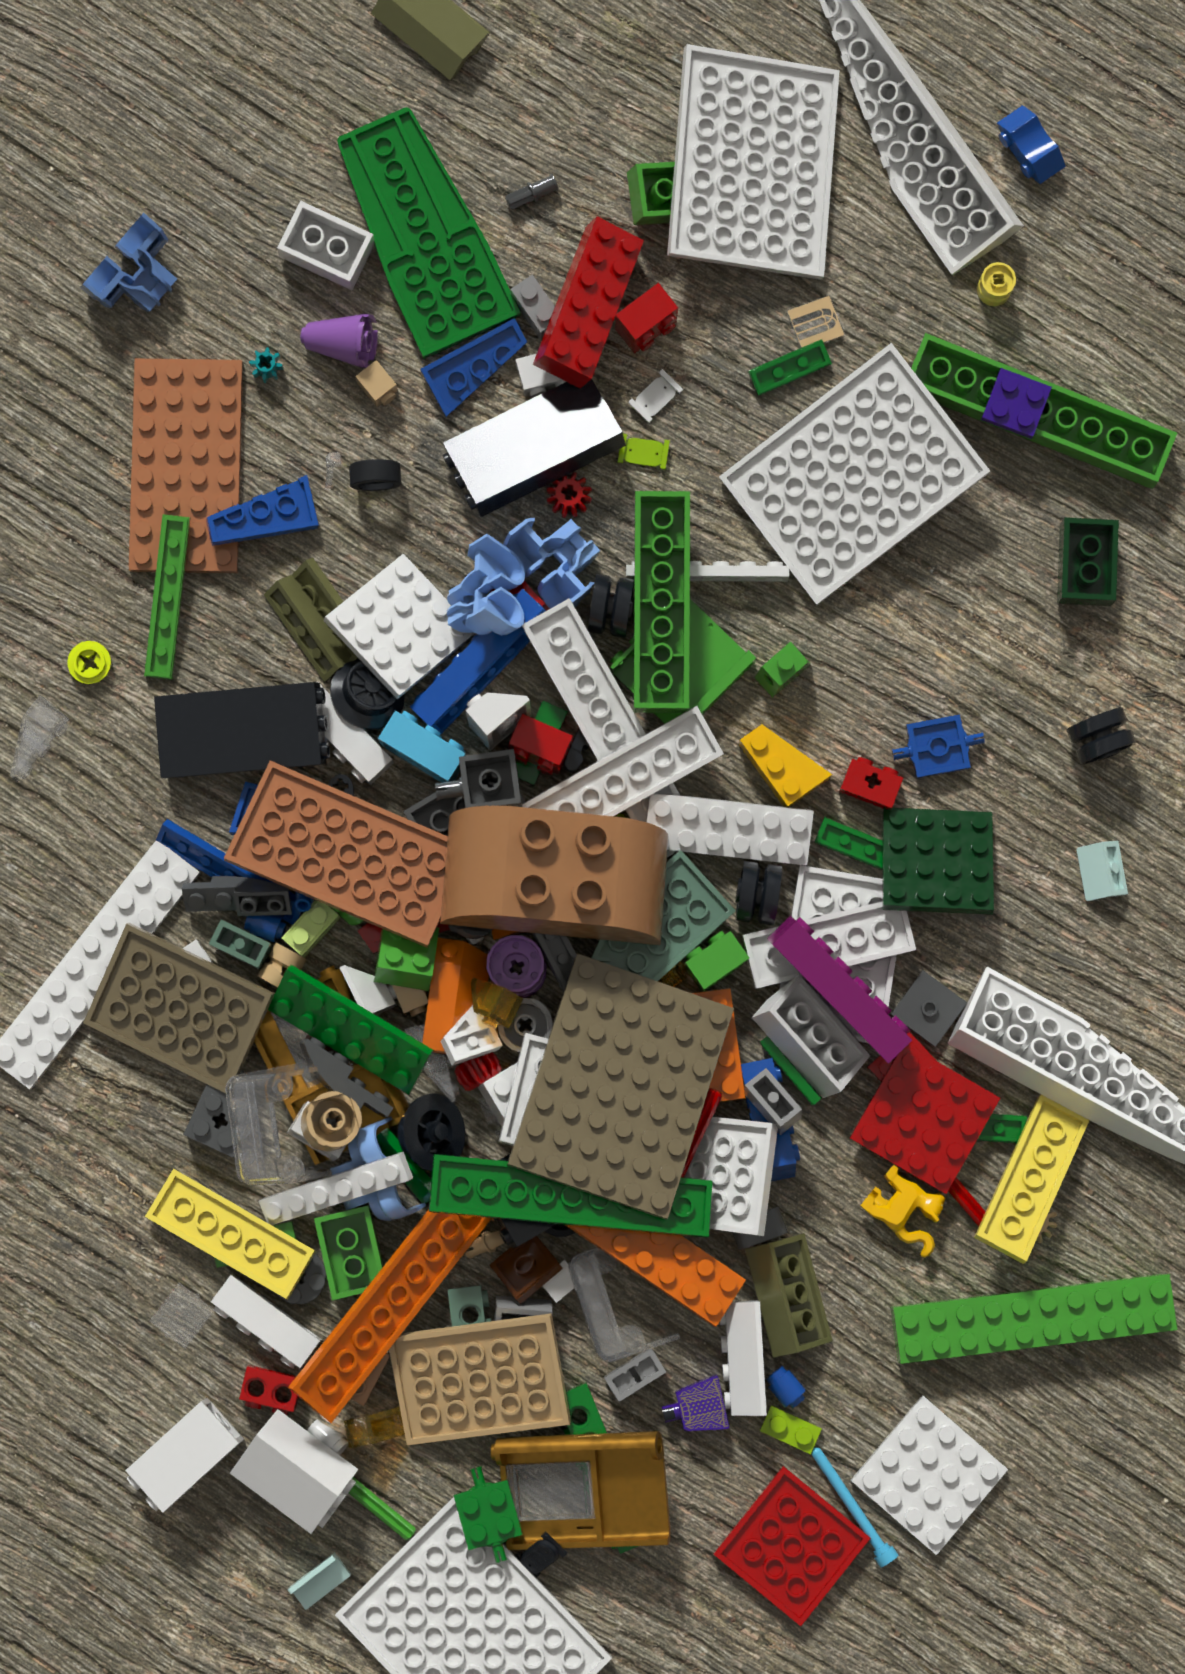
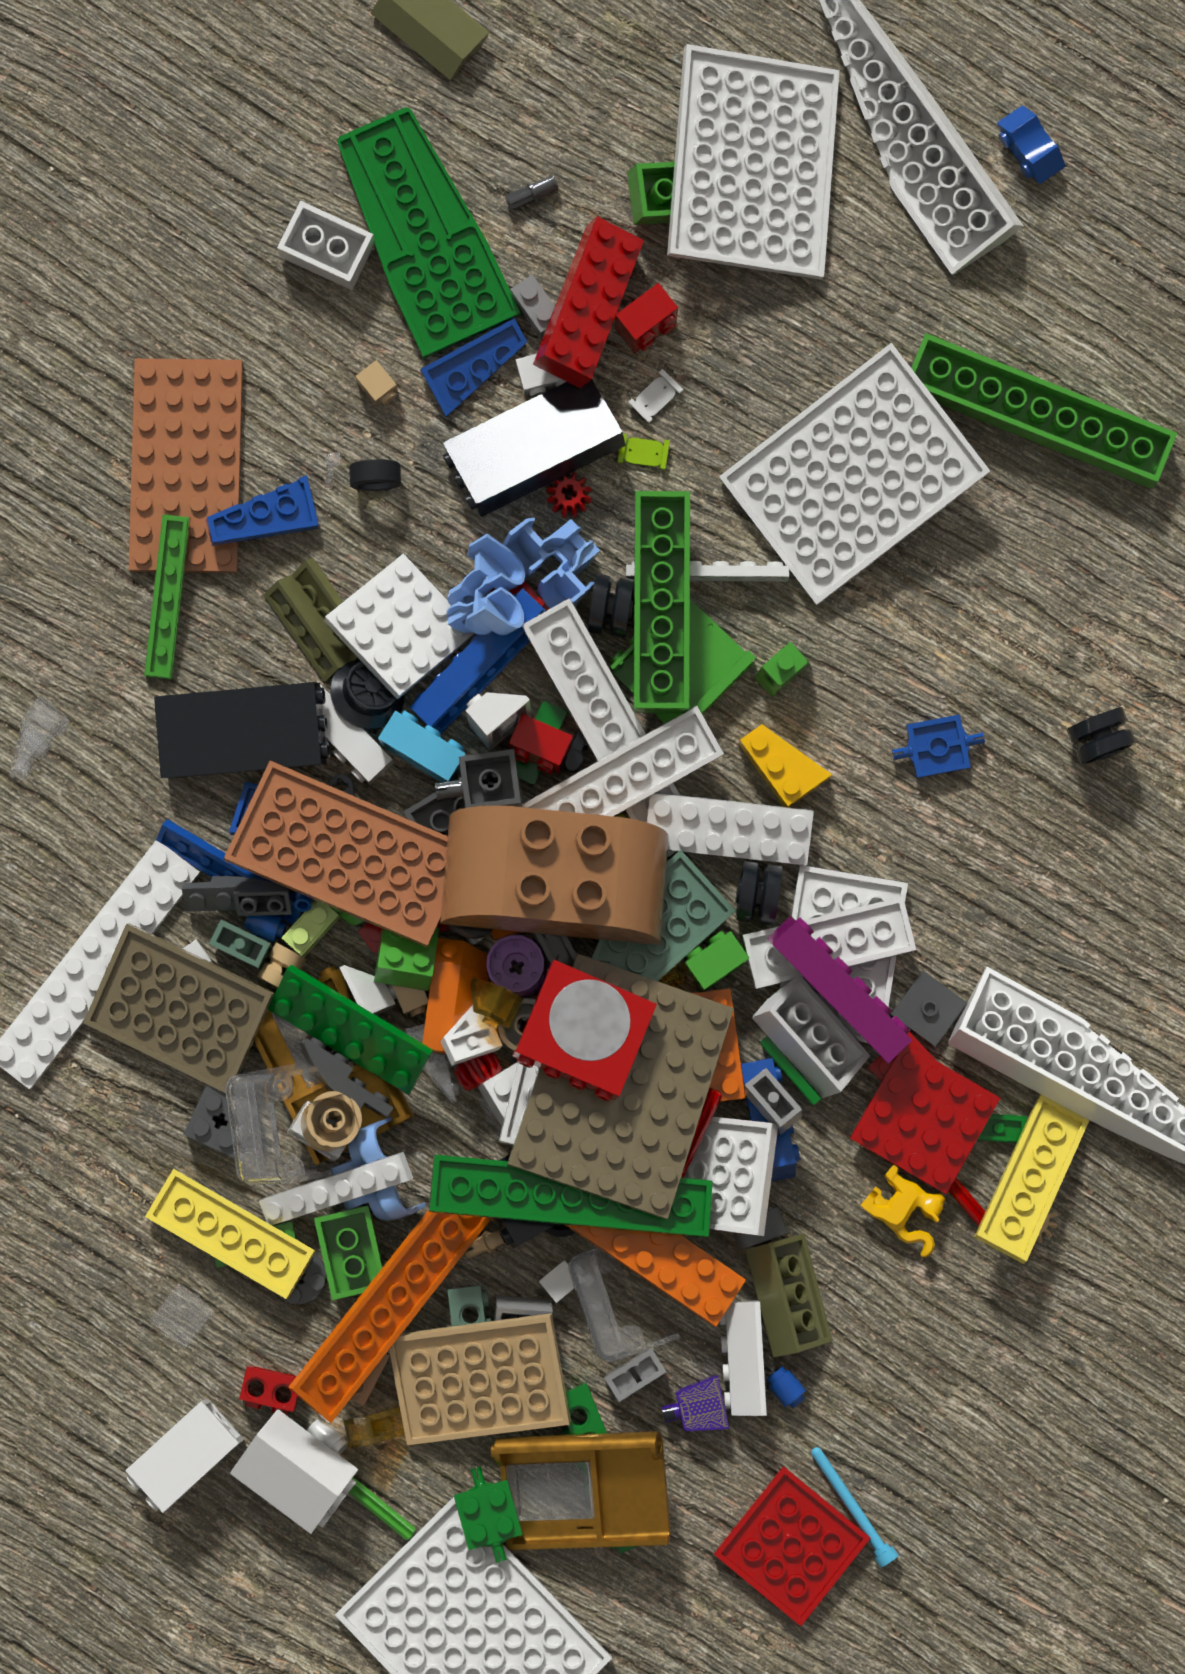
(88, 650): neon yellow gear -> none
(148, 283): medium blue piece -> none
(266, 1321): white brick -> none
(269, 359): teal gear -> none
(319, 1581): light aqua panel -> none
(343, 338): medium lavender cone -> none
(421, 1182): green tile -> none
(431, 1128): black wheel -> none
(526, 1268): reddish brown plate -> none
(541, 1554): black piece -> none
(584, 1031): none -> panel
(789, 367): green tile -> none
(790, 1429): lime plate -> none
(815, 322): piece -> none
(850, 843): green tile -> none
(856, 786): red brick -> none
(929, 1475): white plate -> none
(937, 861): dark green plate -> none
(996, 284): light yellow wheel -> none
(1016, 403): dark purple plate -> none
(1033, 1318): bright green brick -> none
(1087, 561): dark green brick -> none
(1102, 870): light aqua panel -> none

